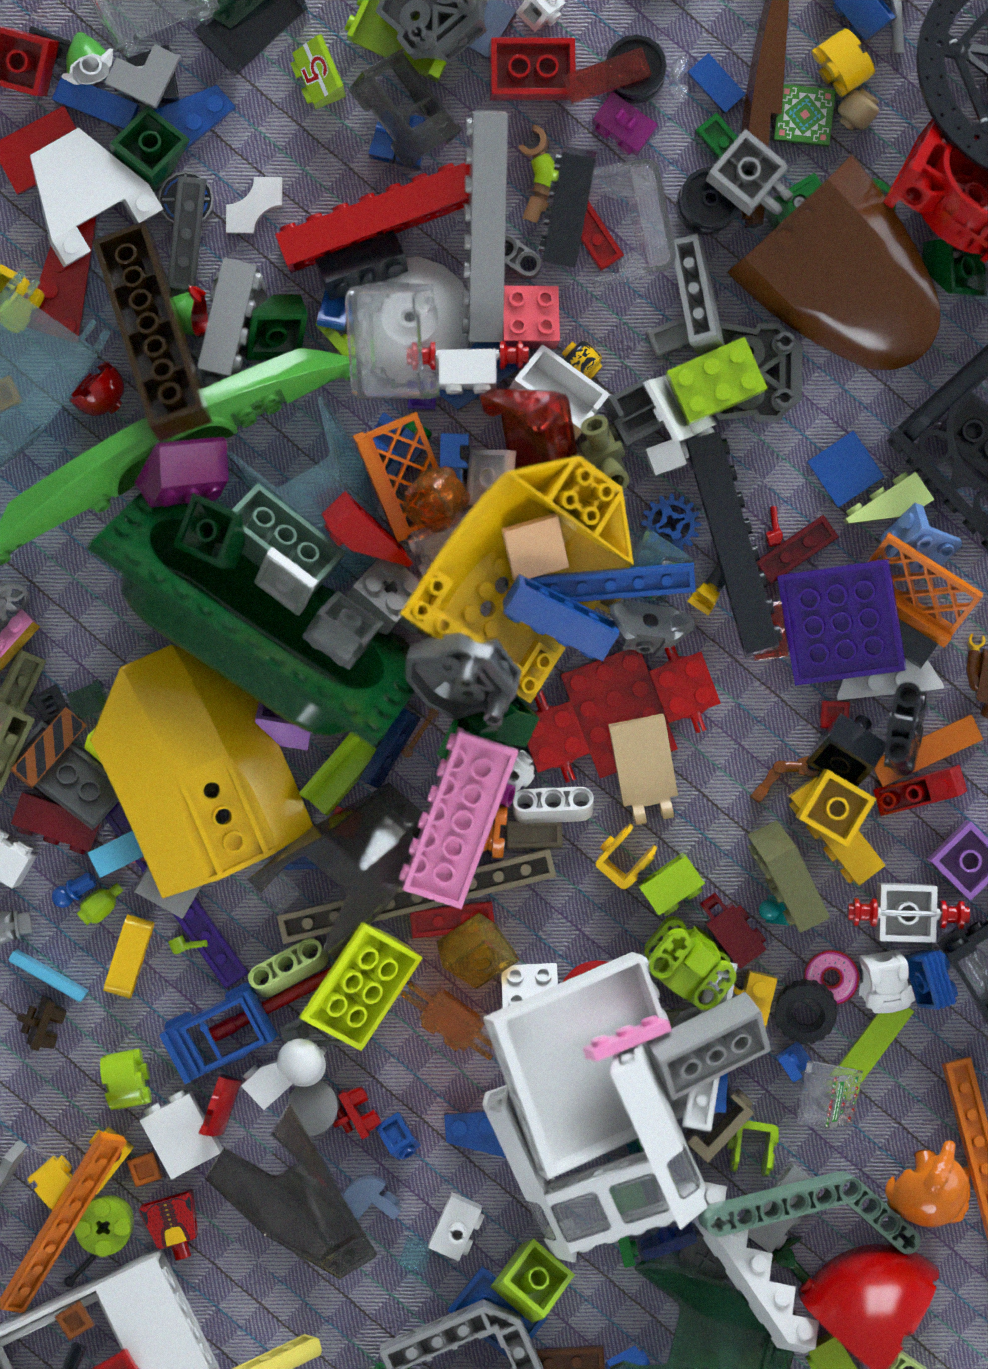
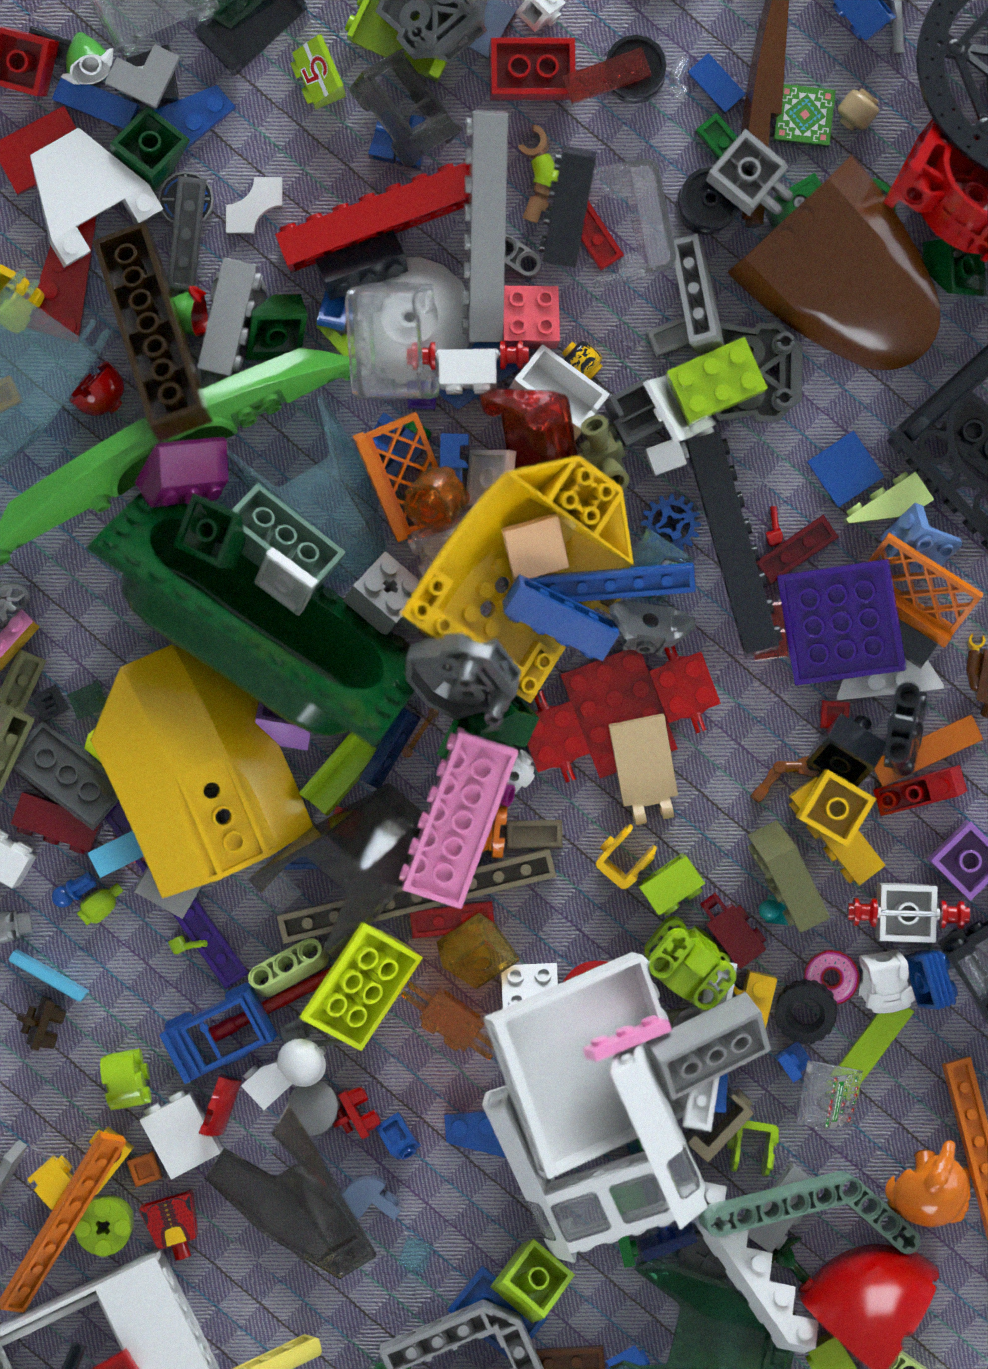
(48, 747): tile -> none
(70, 1280): black hinge -> none
(74, 1320): dark orange tile -> none
(128, 956): yellow beam -> none
(342, 630): clear brick -> none
(360, 532): red slope -> none
(455, 1227): white brick -> none
(541, 813): white beam -> none
(624, 125): magenta brick -> none
(707, 594): yellow piece -> none
(843, 62): yellow brick -> none

